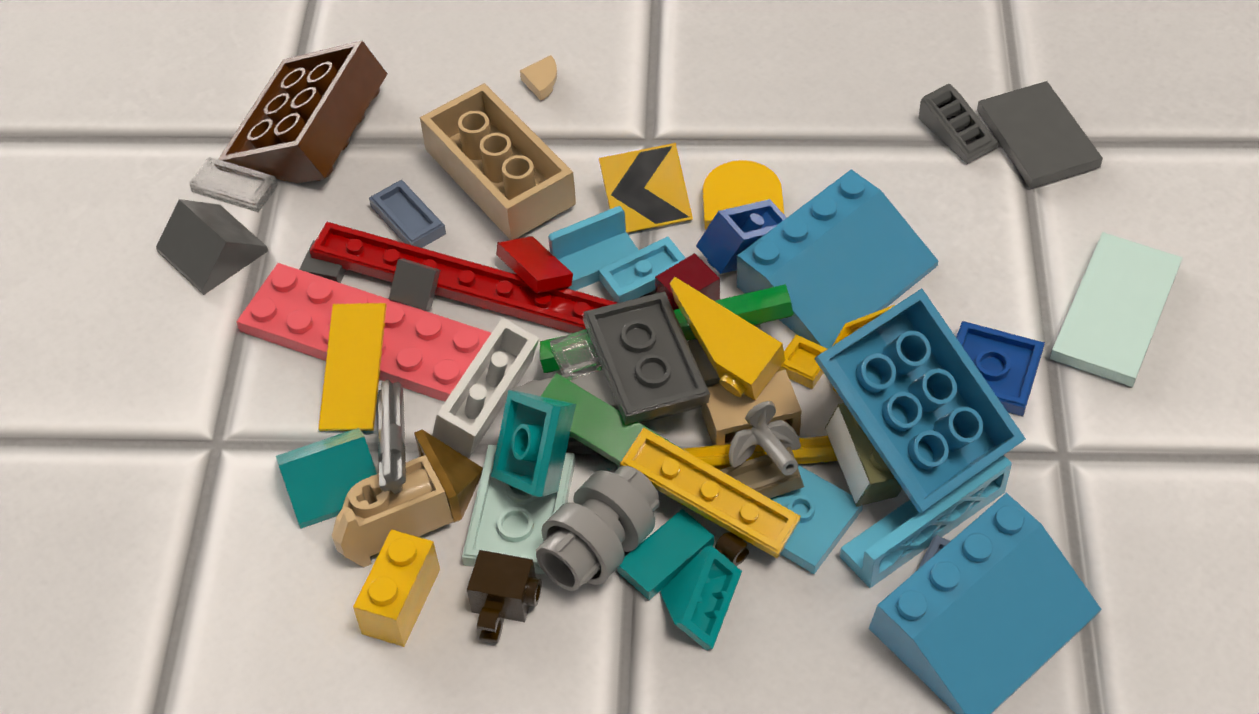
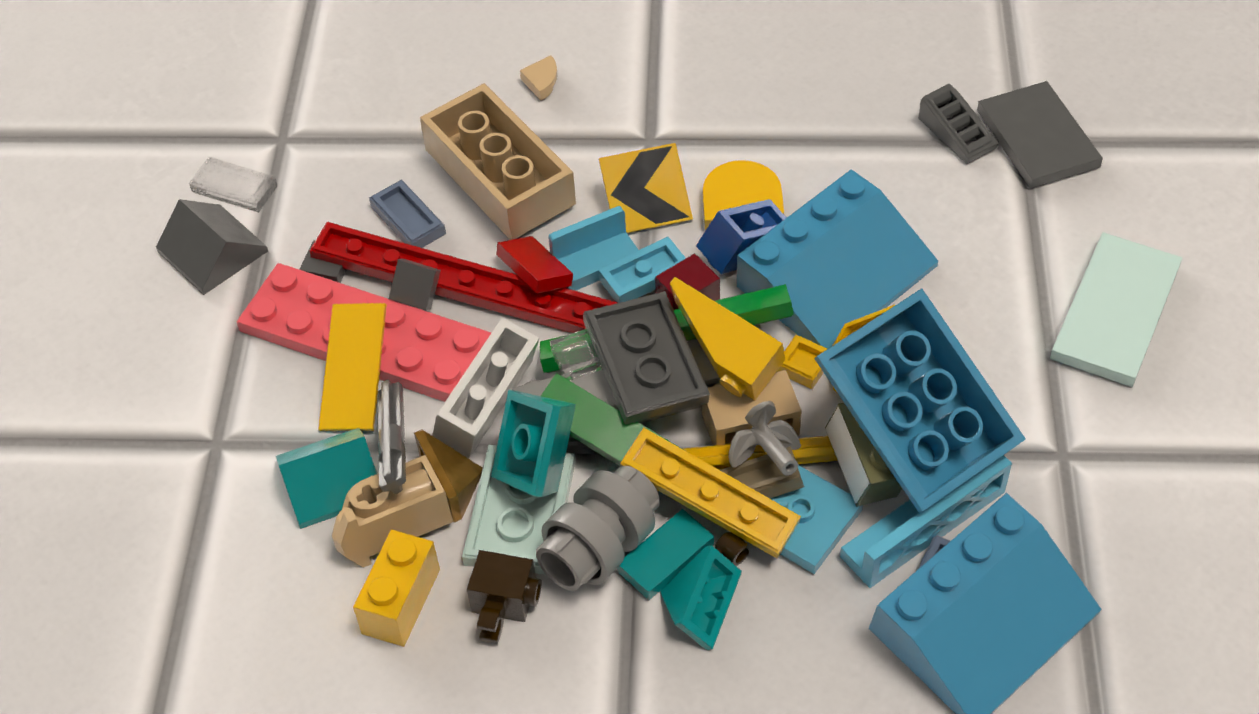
(307, 113): reddish brown slope -> none
(1004, 361): blue tile -> none

